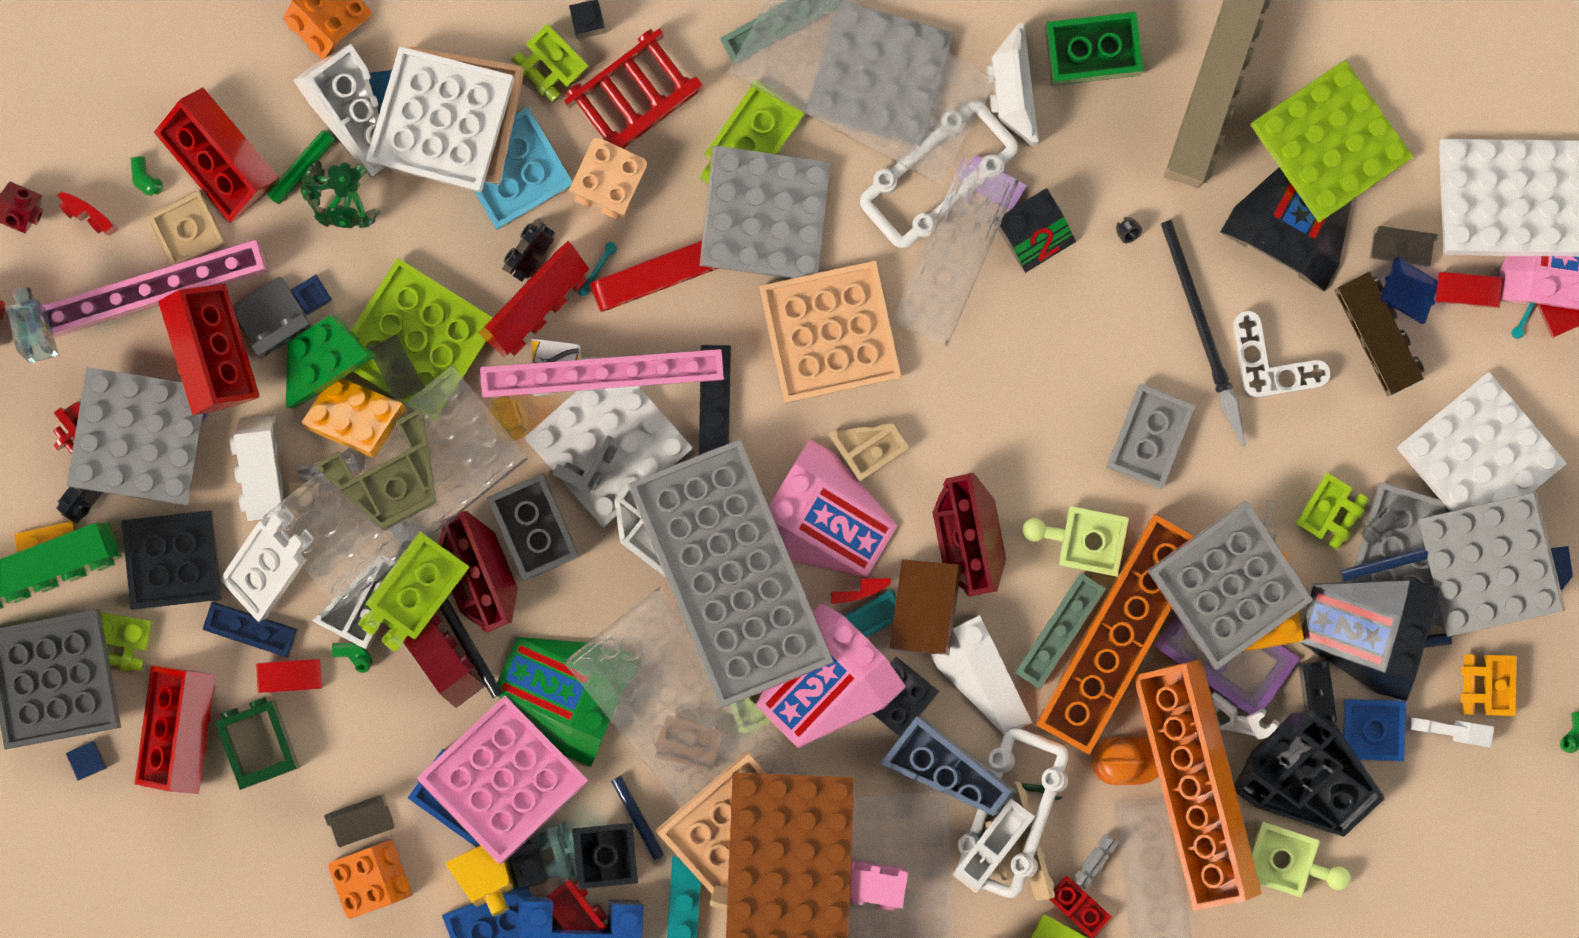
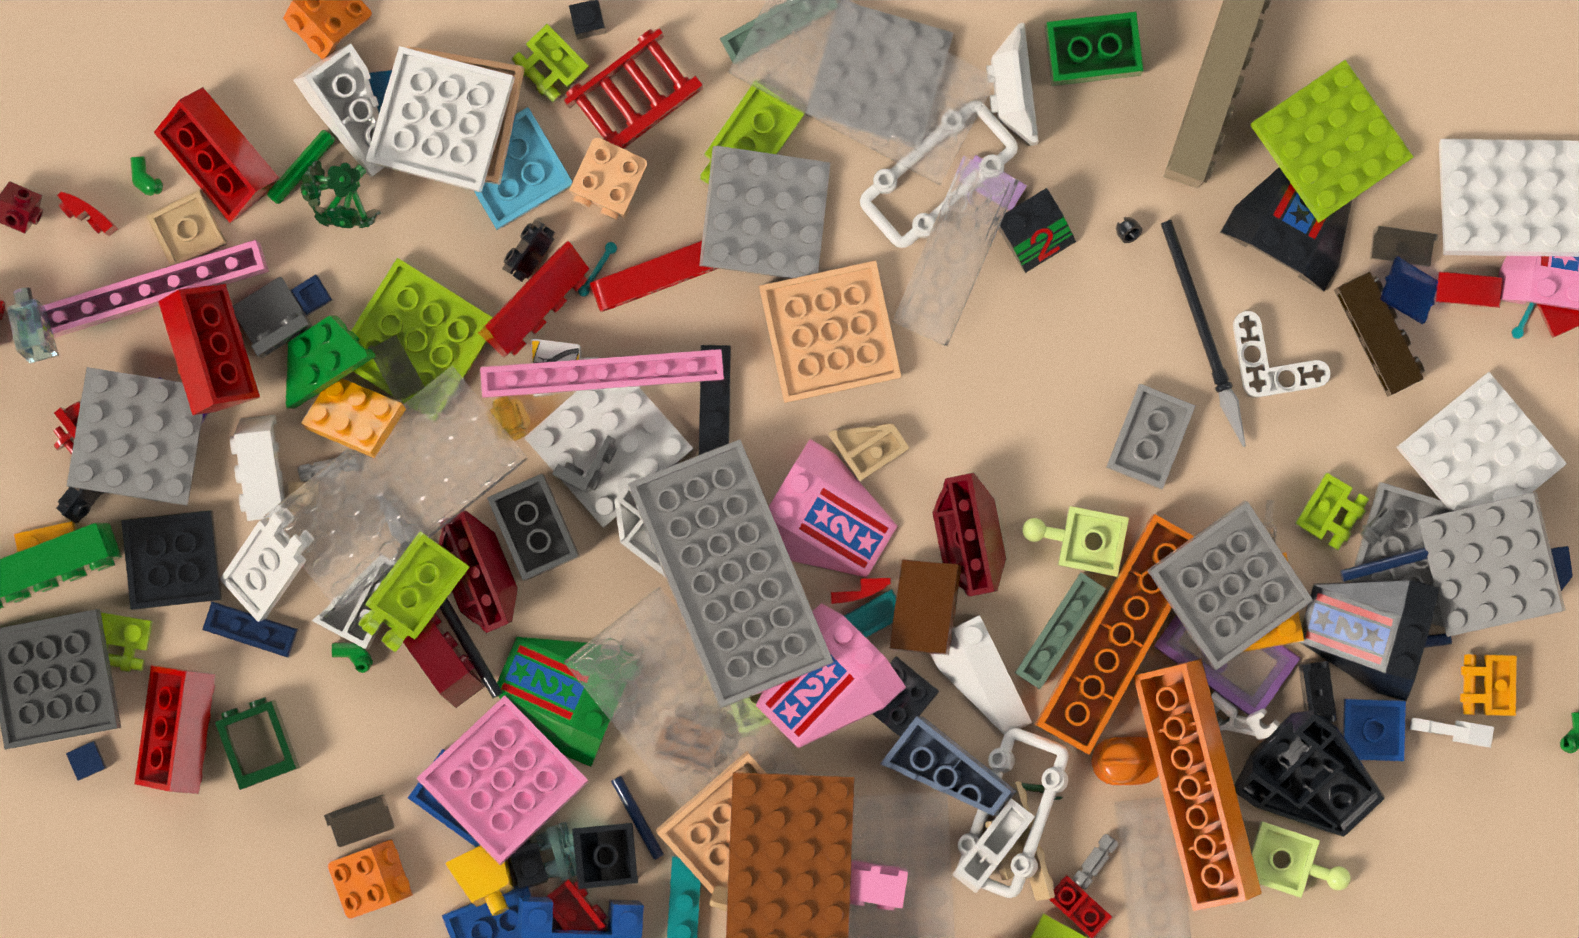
(288, 675): red slope -> none
(394, 487): olive wing -> none

